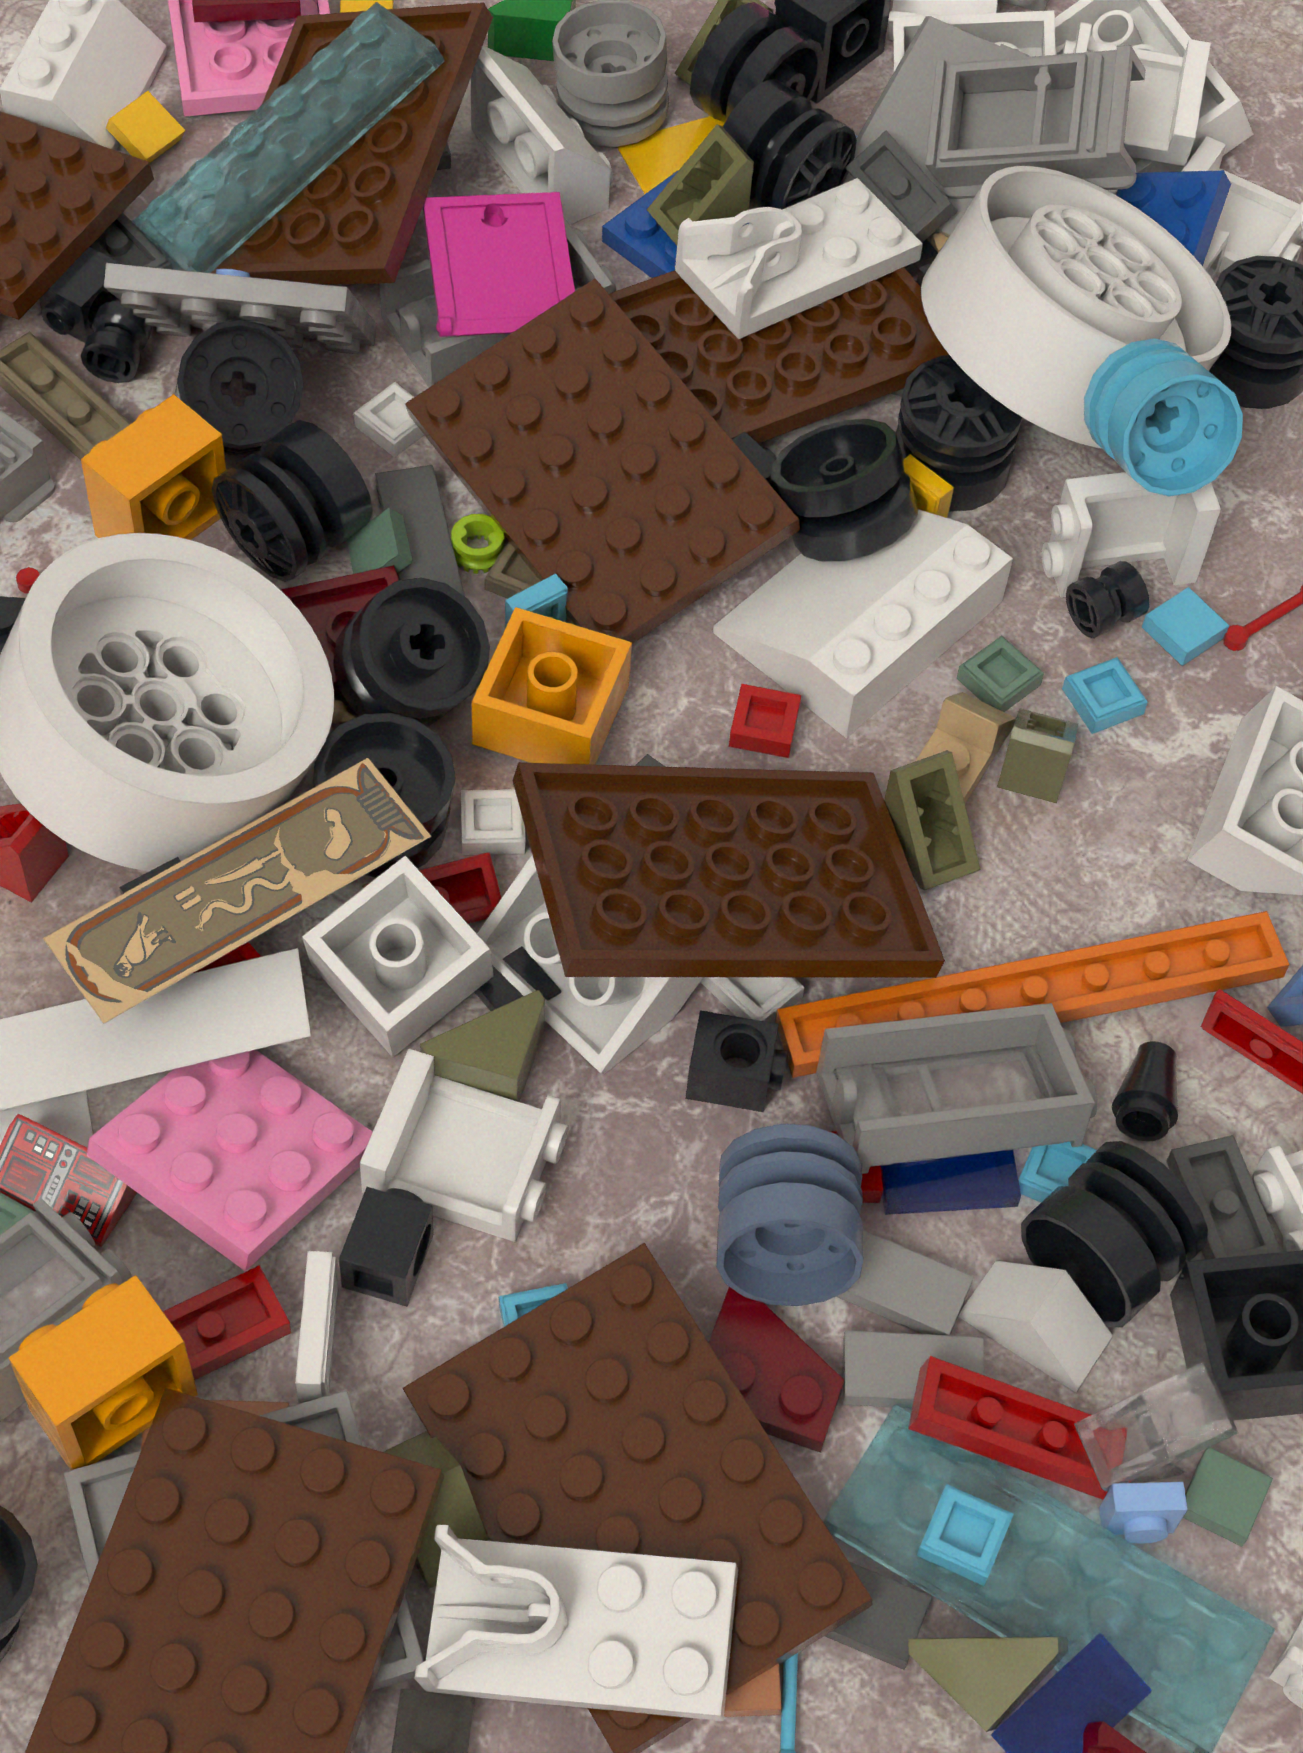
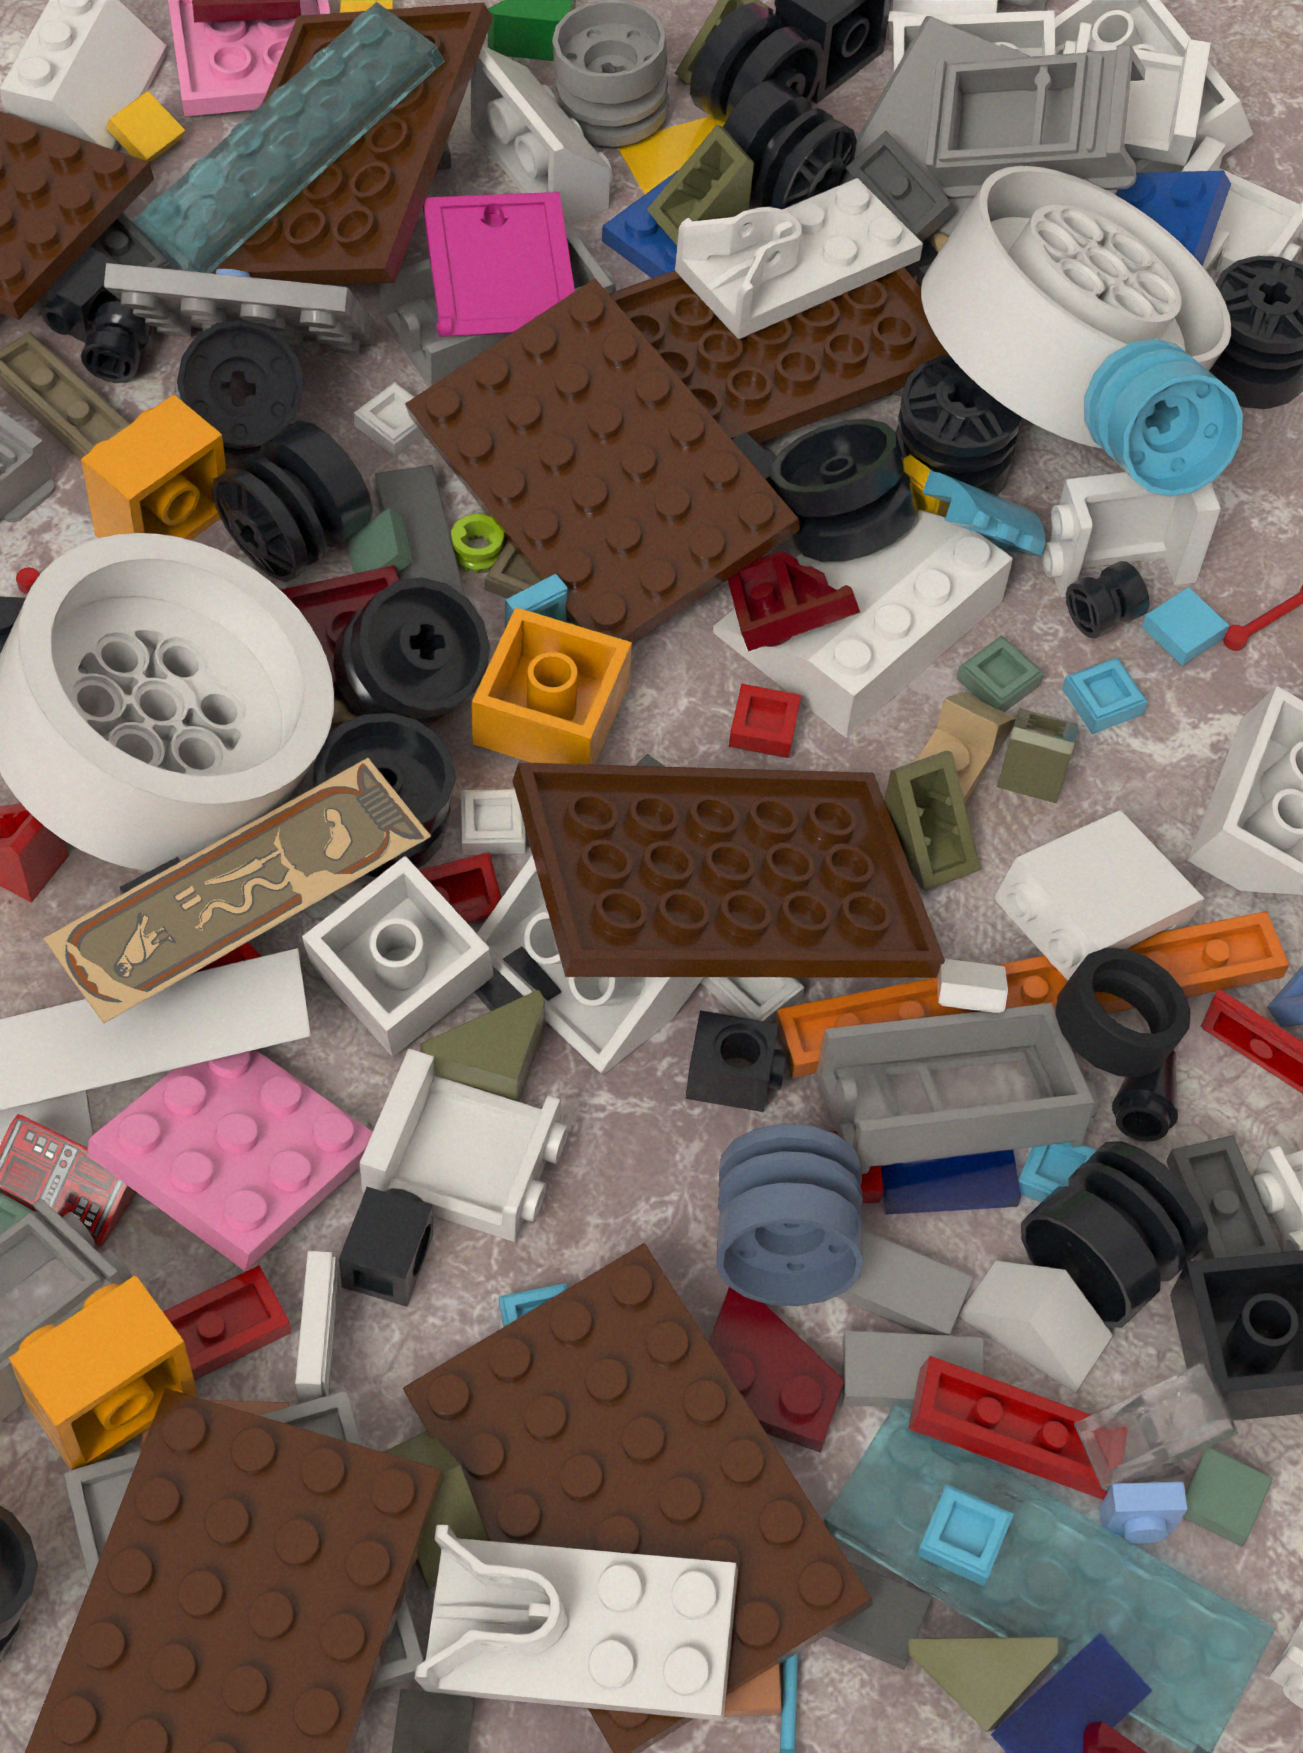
(784, 599): none -> dark red wing
(972, 986): none -> white tile
(994, 517): none -> medium azure slope
(1095, 892): none -> white panel
(1102, 1038): none -> black tyre

